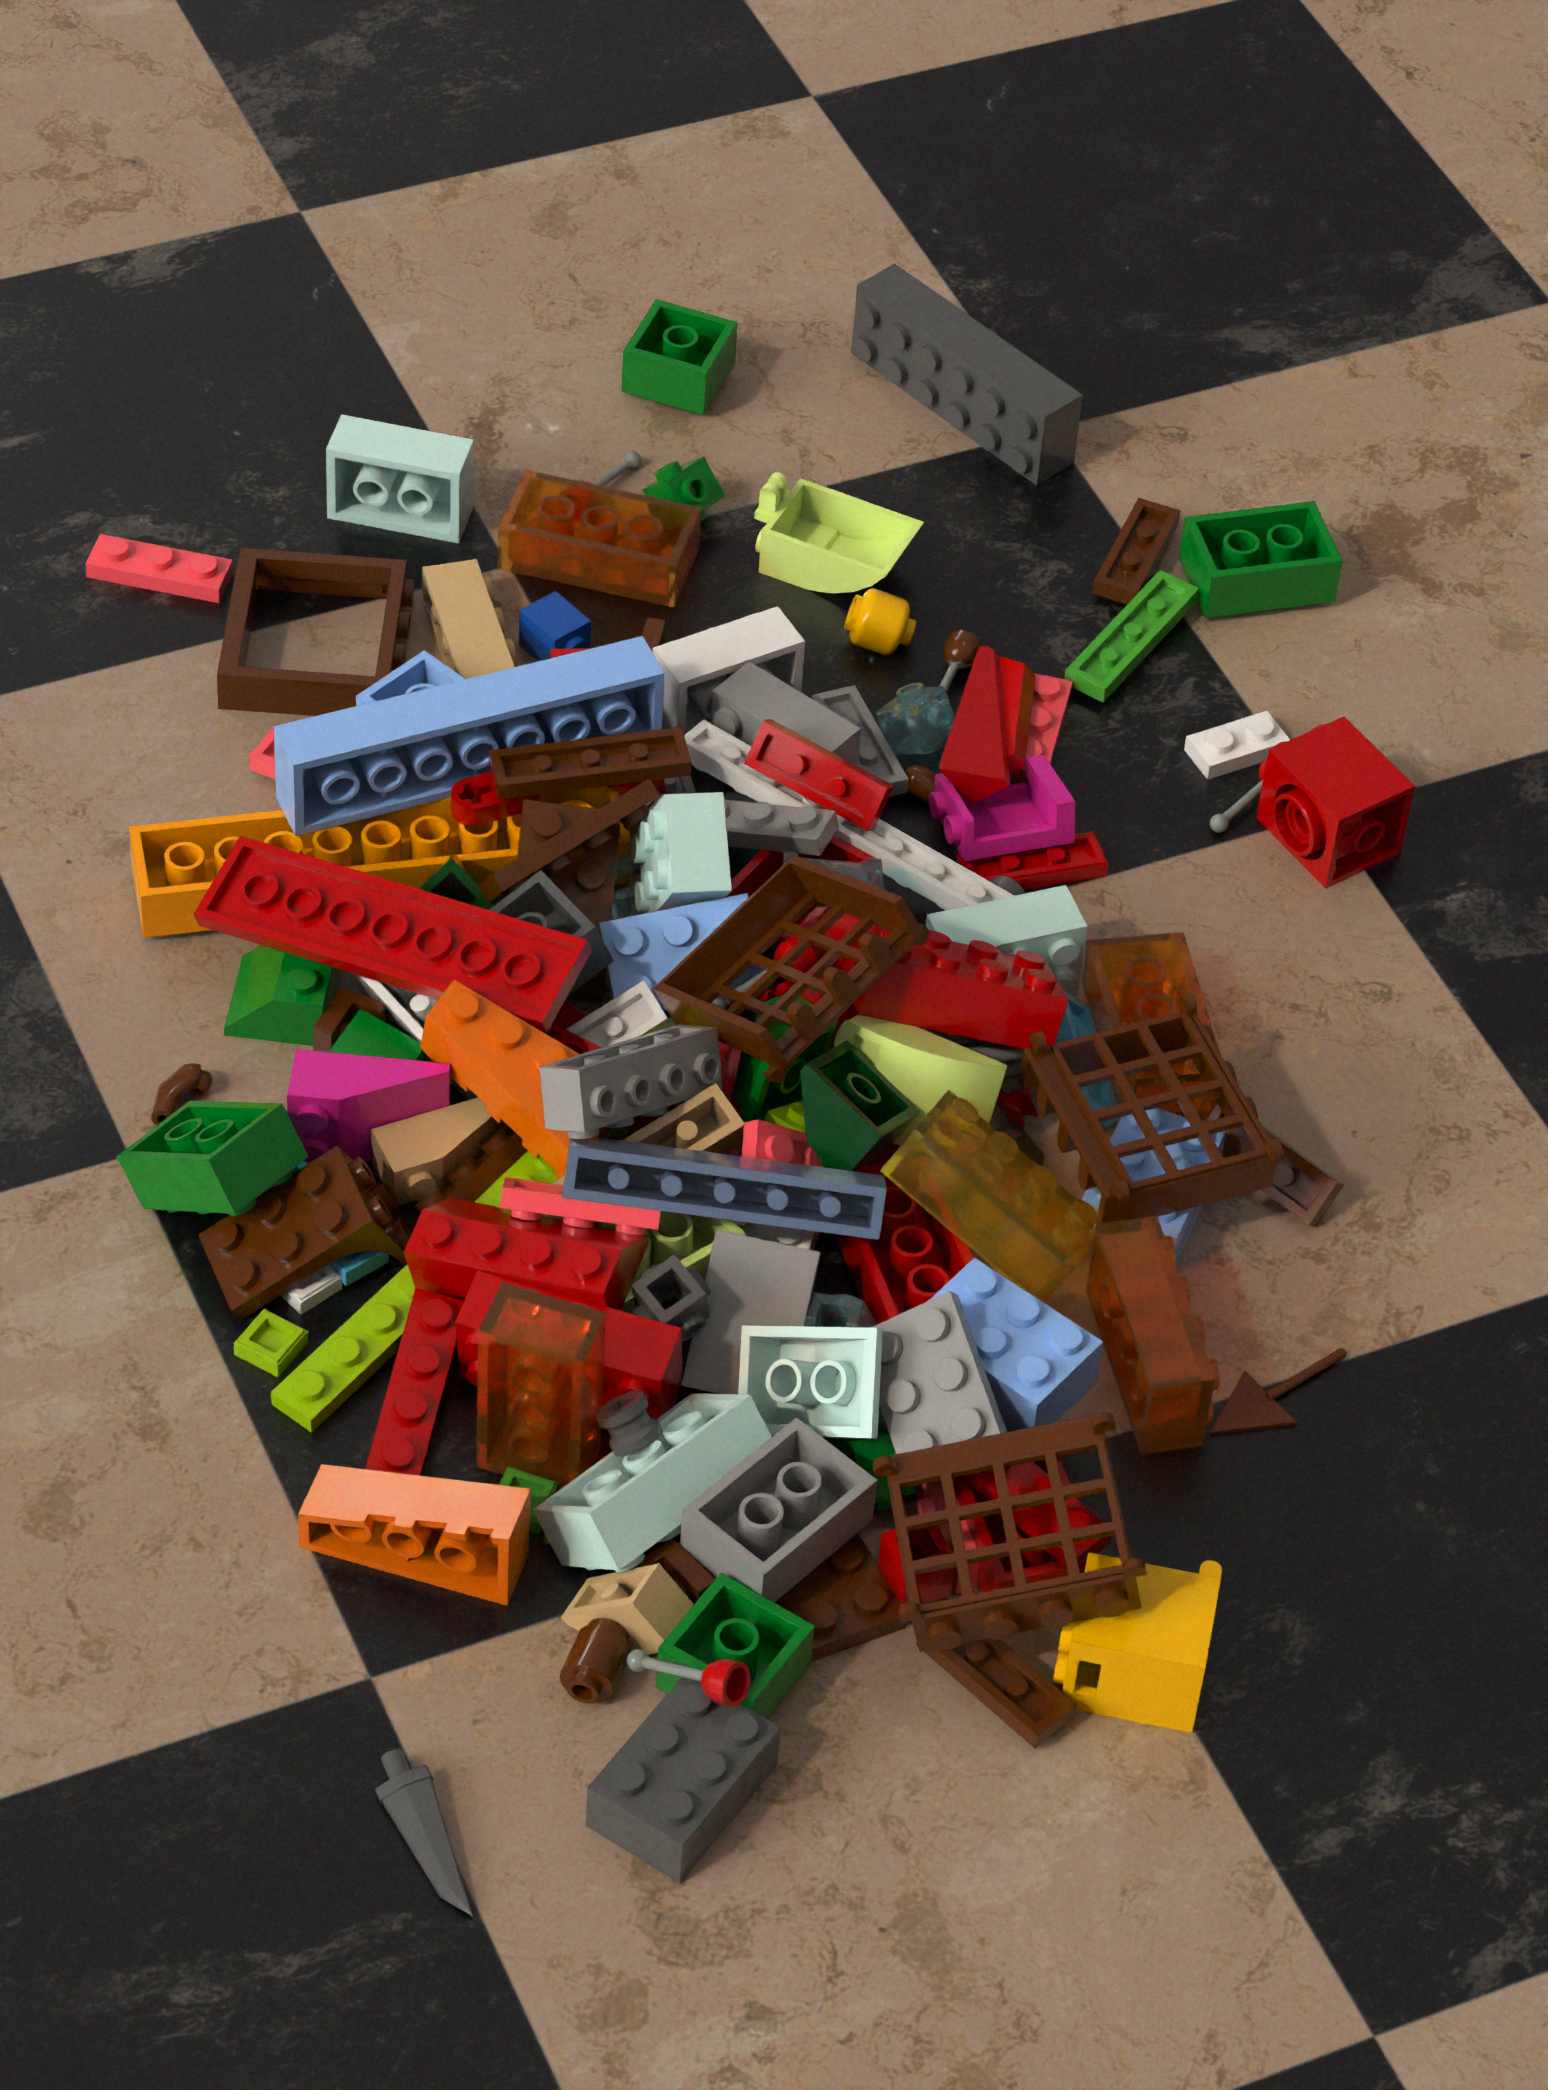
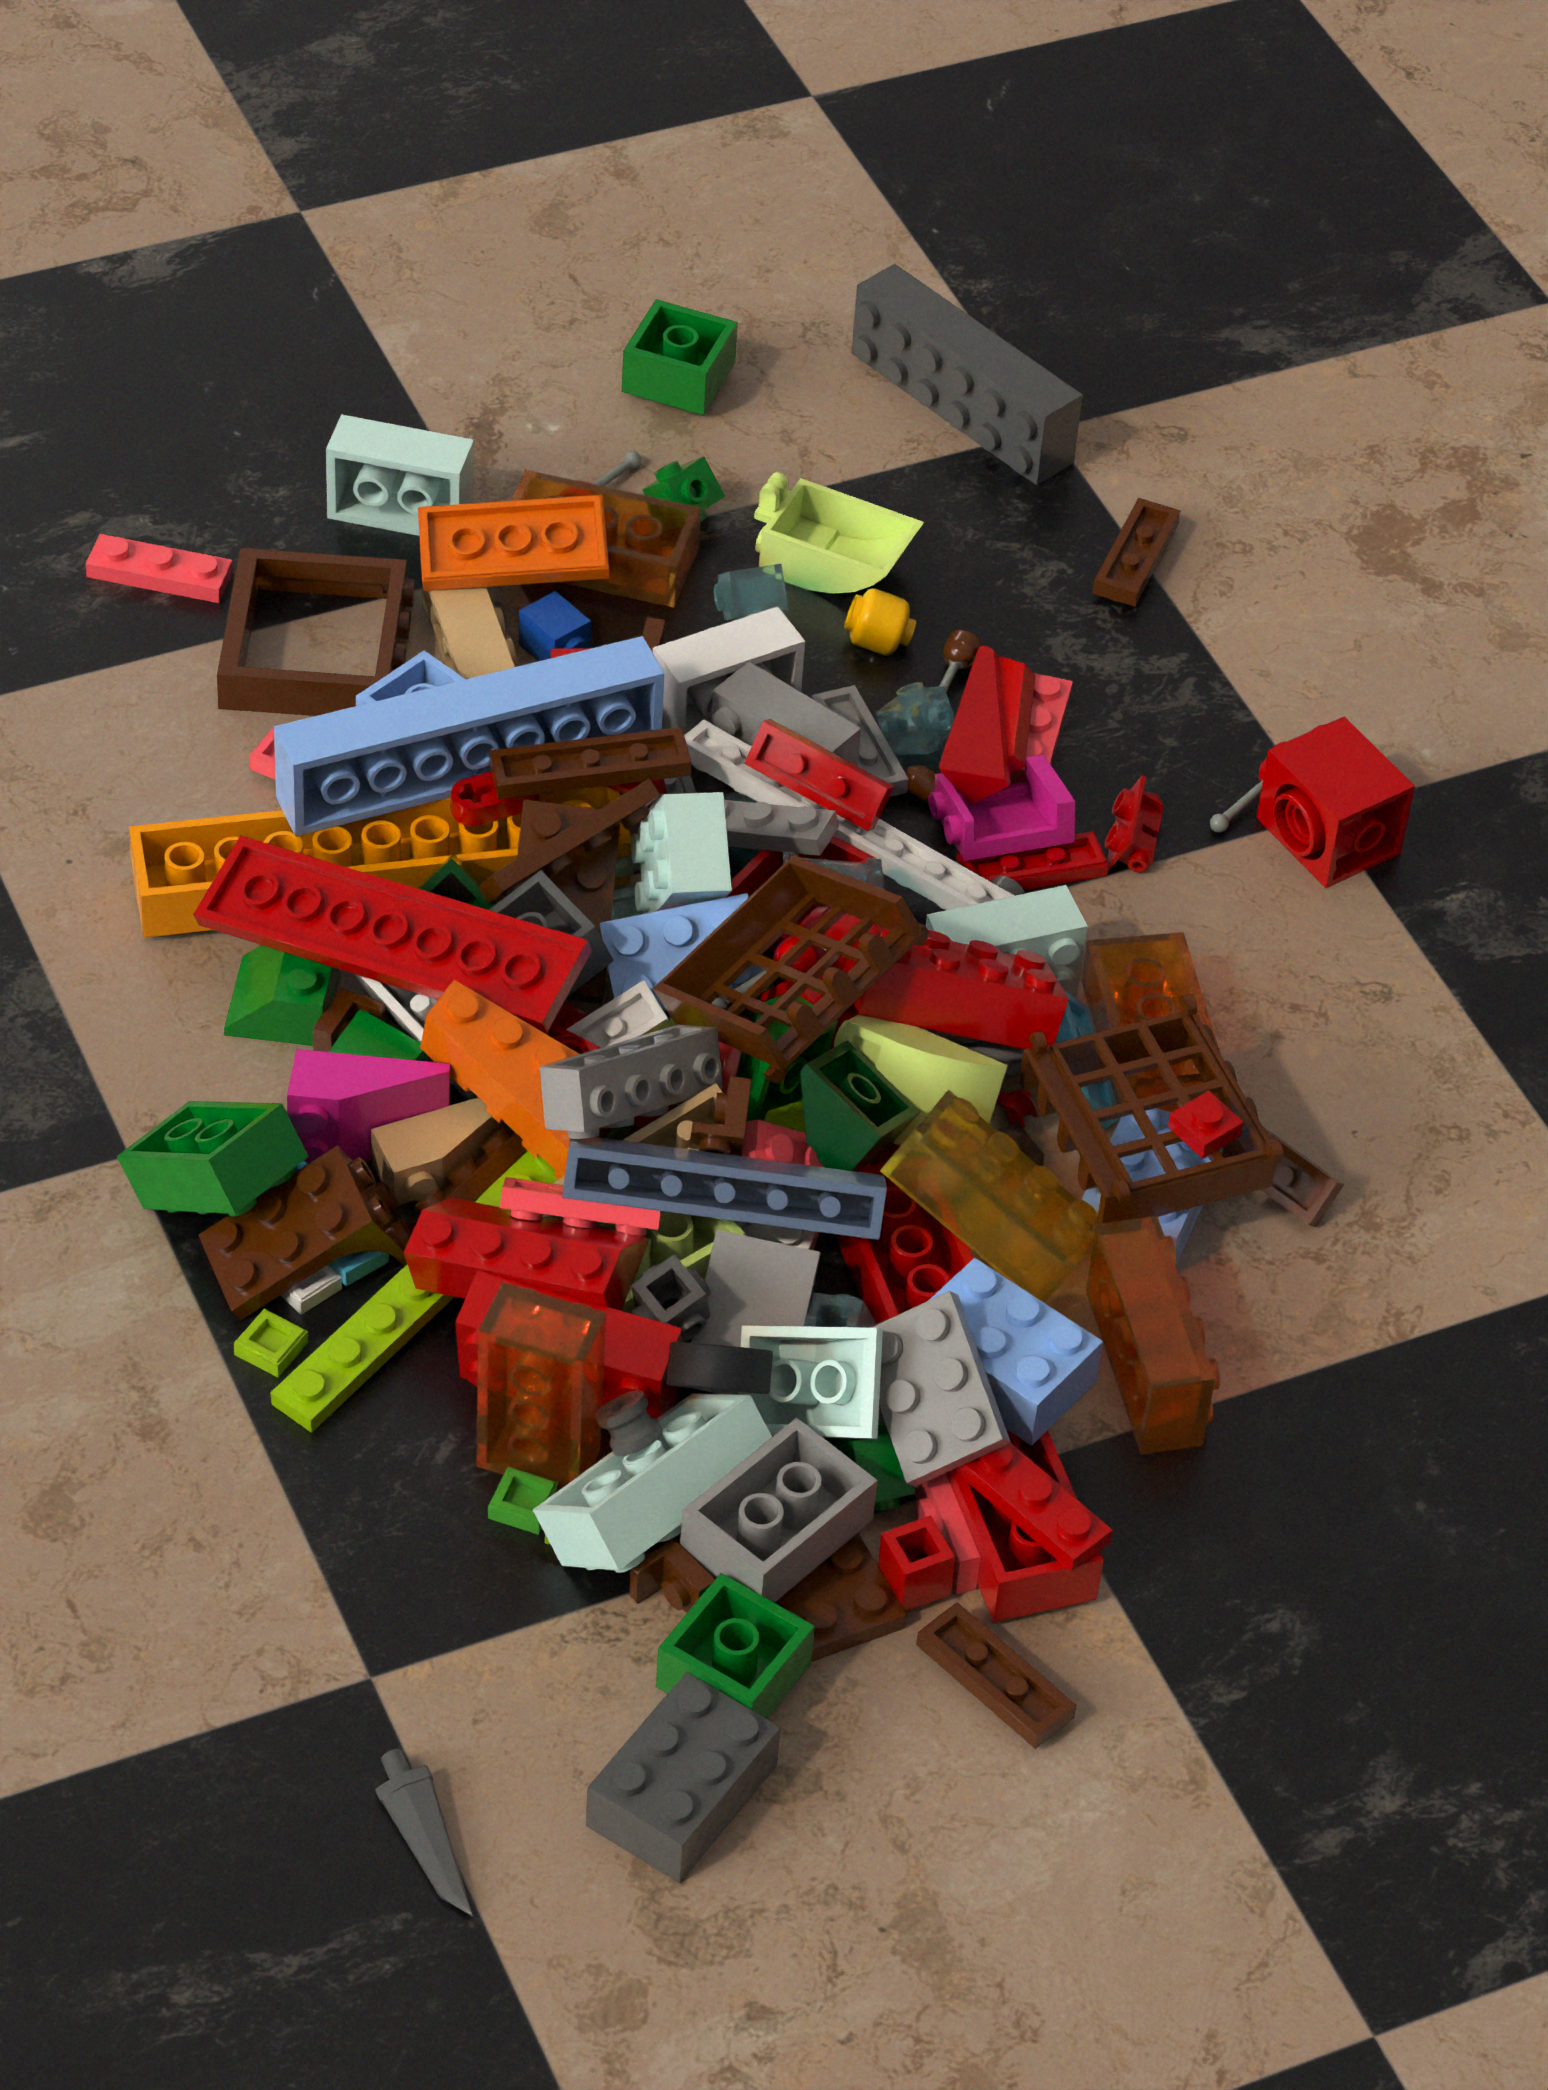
(172, 1090): reddish brown arm -> none
(415, 1384): red plate -> none
(421, 1528): orange wedge -> none
(513, 542): none -> orange tile
(596, 1661): reddish brown brick -> none
(639, 1600): tan slope -> none
(719, 1367): none -> black tyre
(722, 1681): red hinge -> none
(732, 1114): none -> reddish brown bracket
(750, 591): none -> clear light blue brick
(1023, 1606): reddish brown window -> none
(1131, 635): bright green plate -> none
(1135, 827): none -> red hinge
(1149, 1658): yellow container -> none
(1205, 1124): none -> red plate
(1234, 744): white plate -> none
(1256, 1409): reddish brown piece -> none
(1260, 559): green brick -> none

